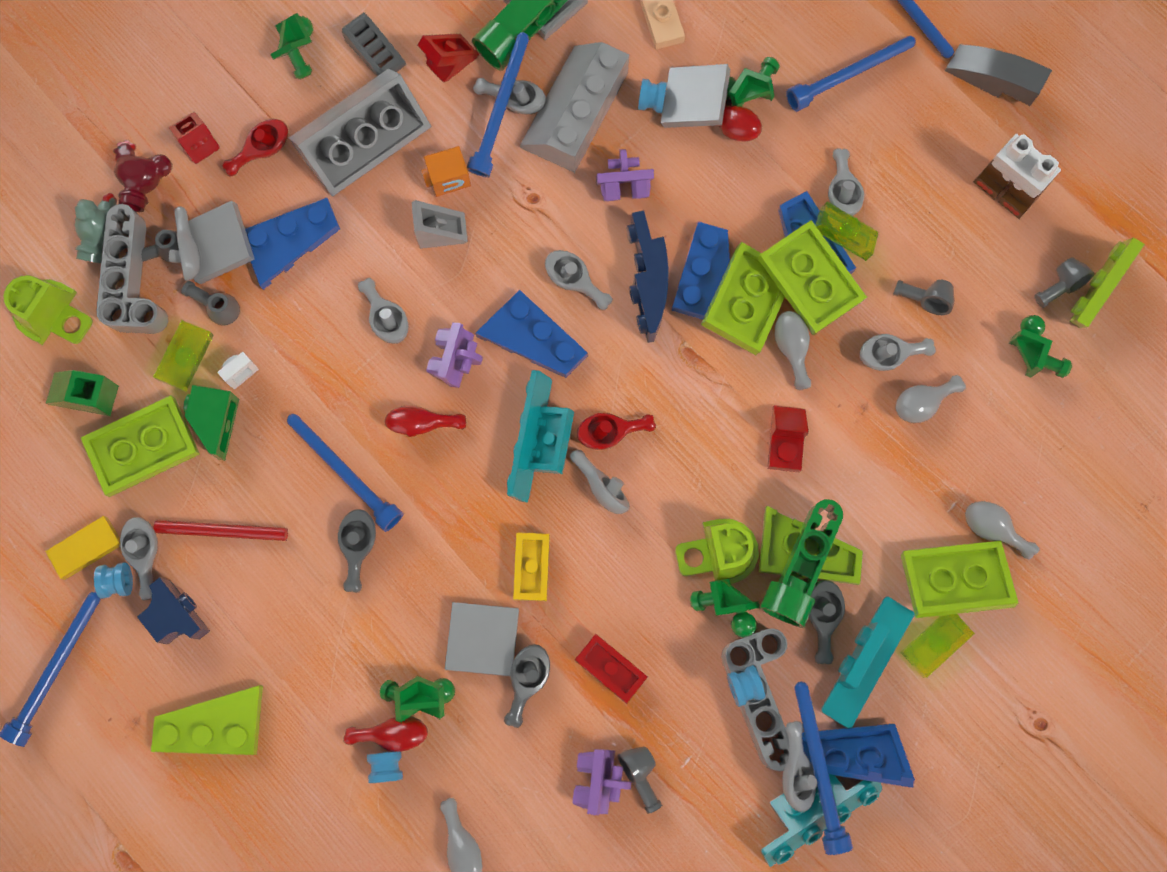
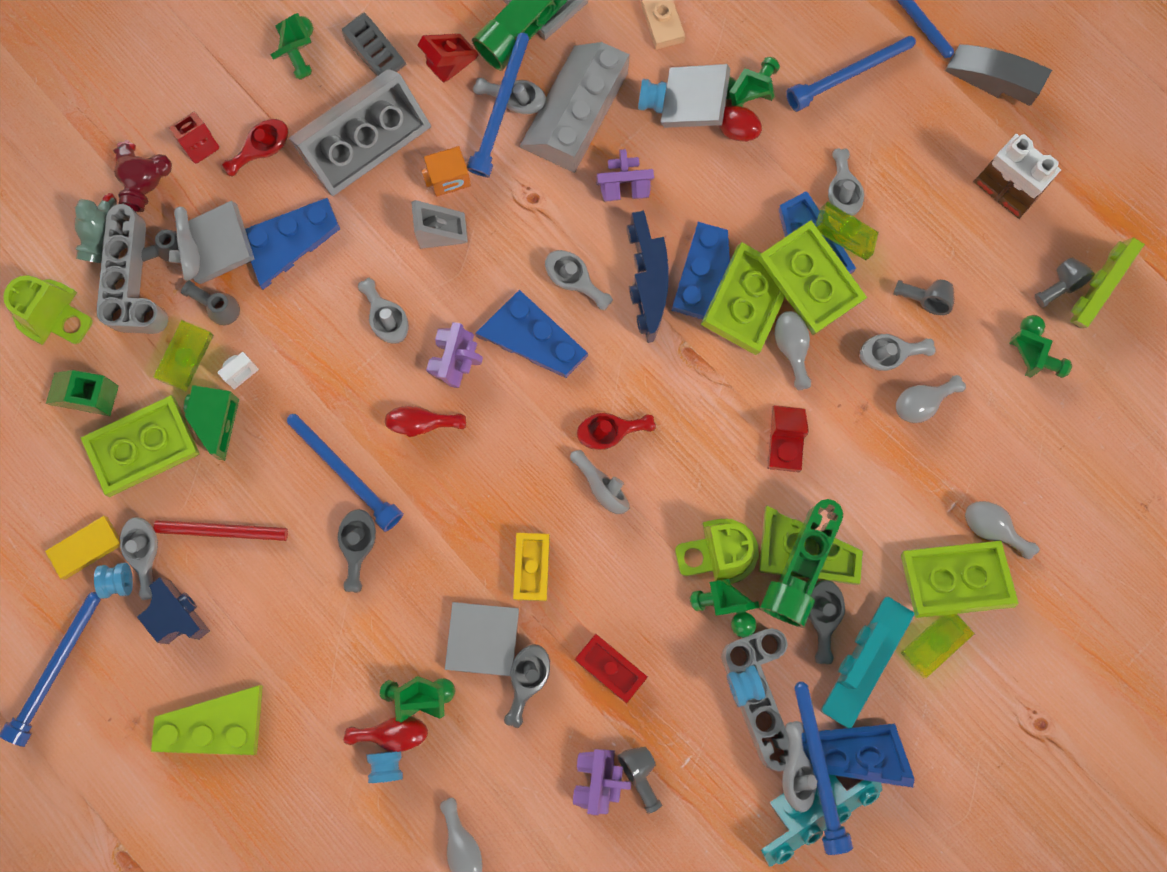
(541, 438): teal bracket -> none

